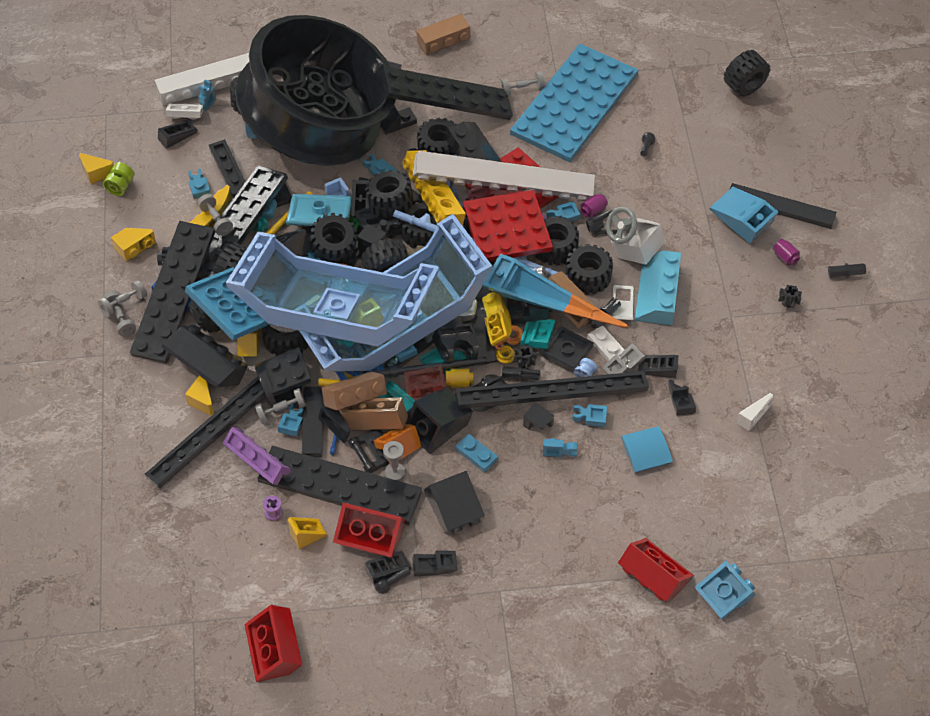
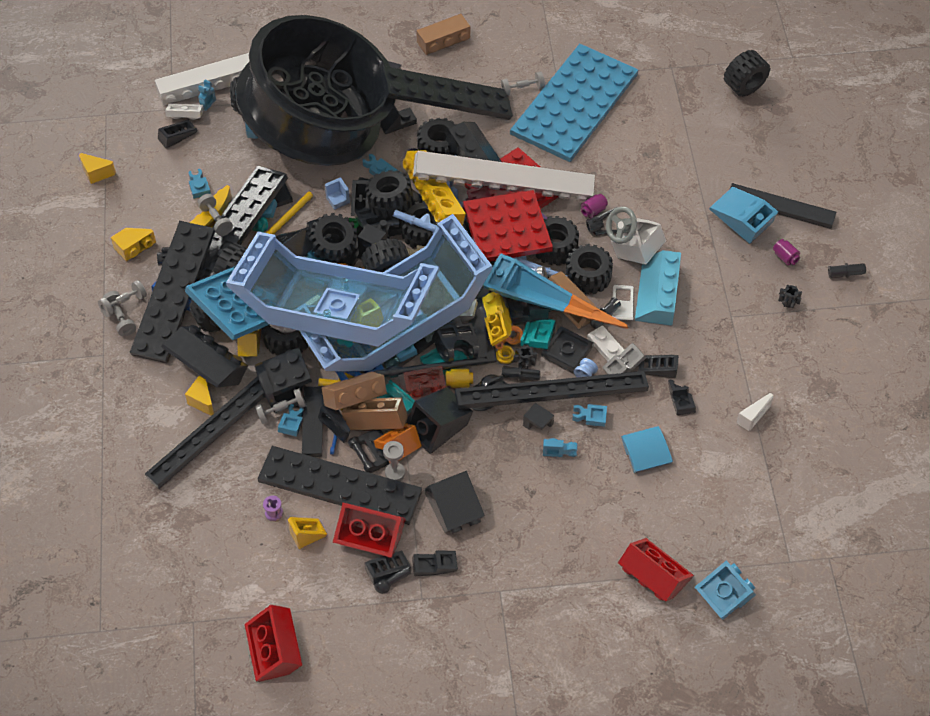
(118, 179): lime wheel -> none
(227, 166): black plate -> none
(255, 455): medium lavender hinge -> none
(306, 208): medium azure piece -> none
(476, 453): dark azure plate -> none
(565, 210): dark azure plate -> none
(648, 139): black bar -> none

